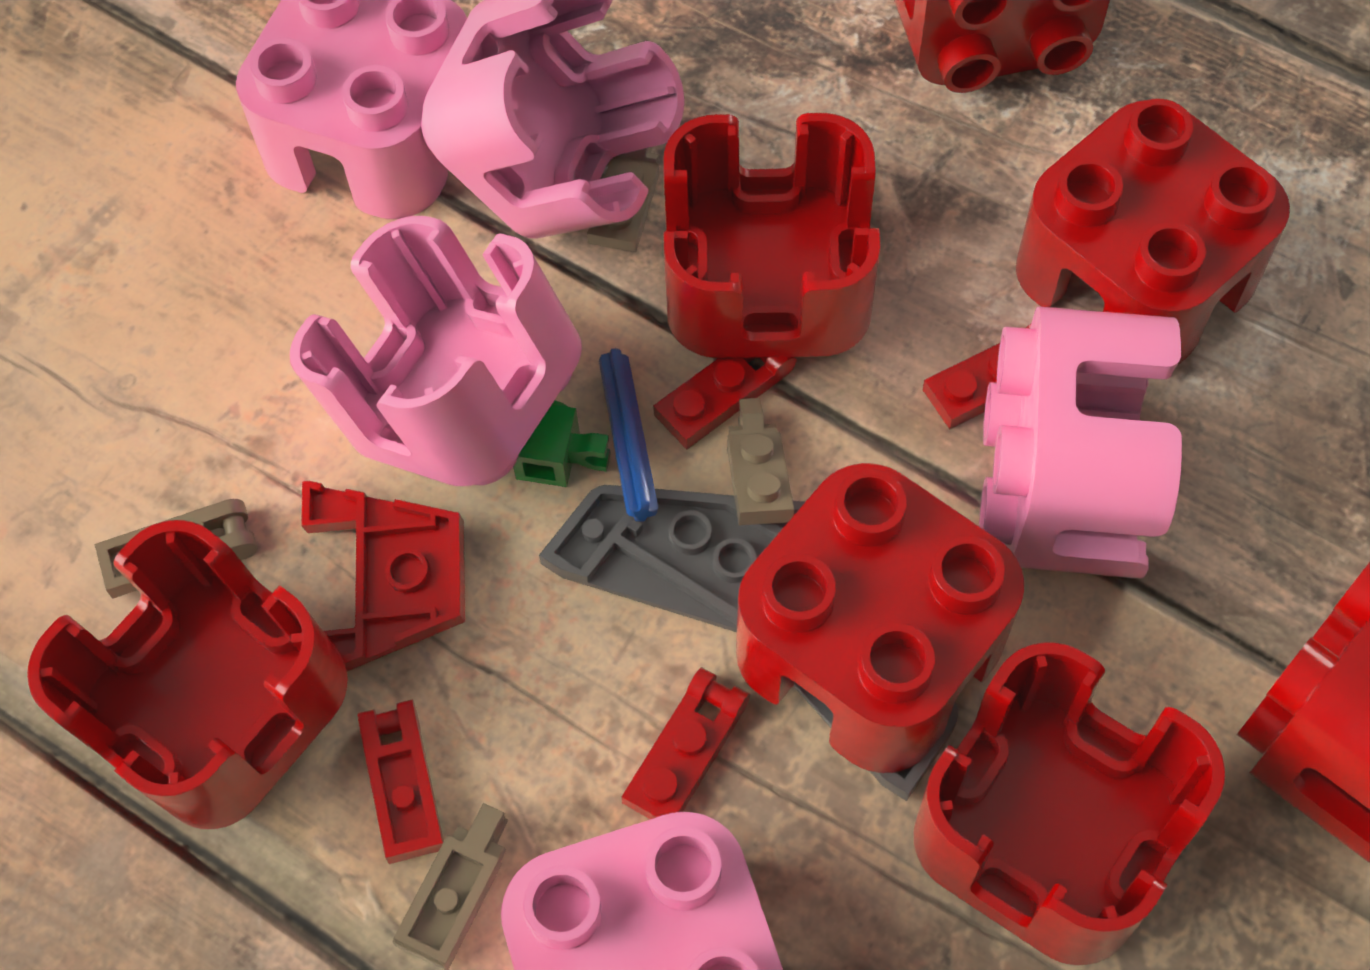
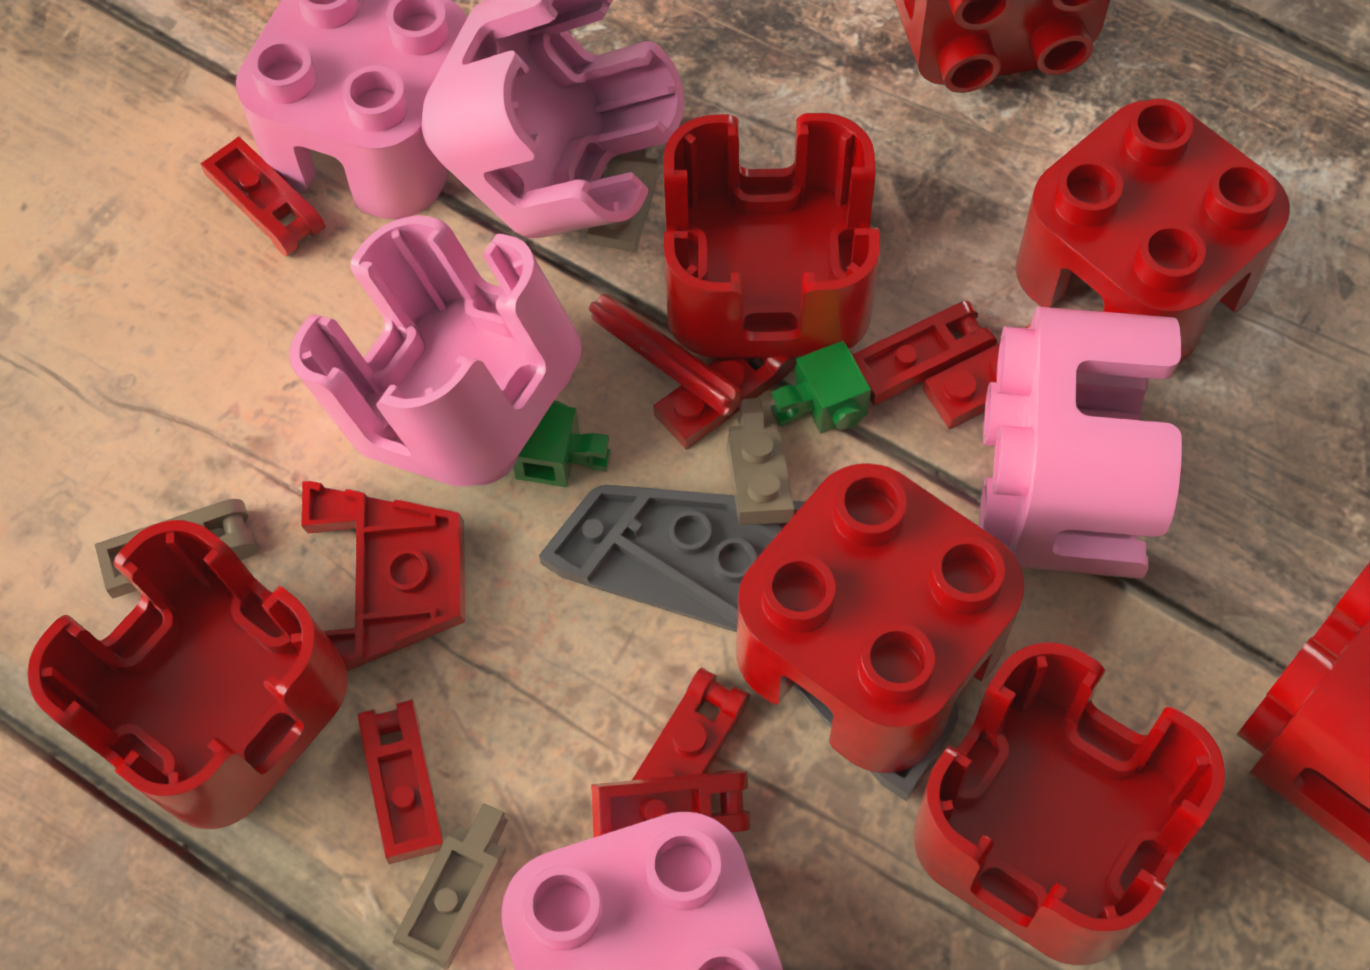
(262, 195): none -> red plate
(628, 436): blue axle -> none
(635, 801): none -> red plate
(666, 354): none -> red axle
(826, 387): none -> green brick
(922, 350): none -> red plate

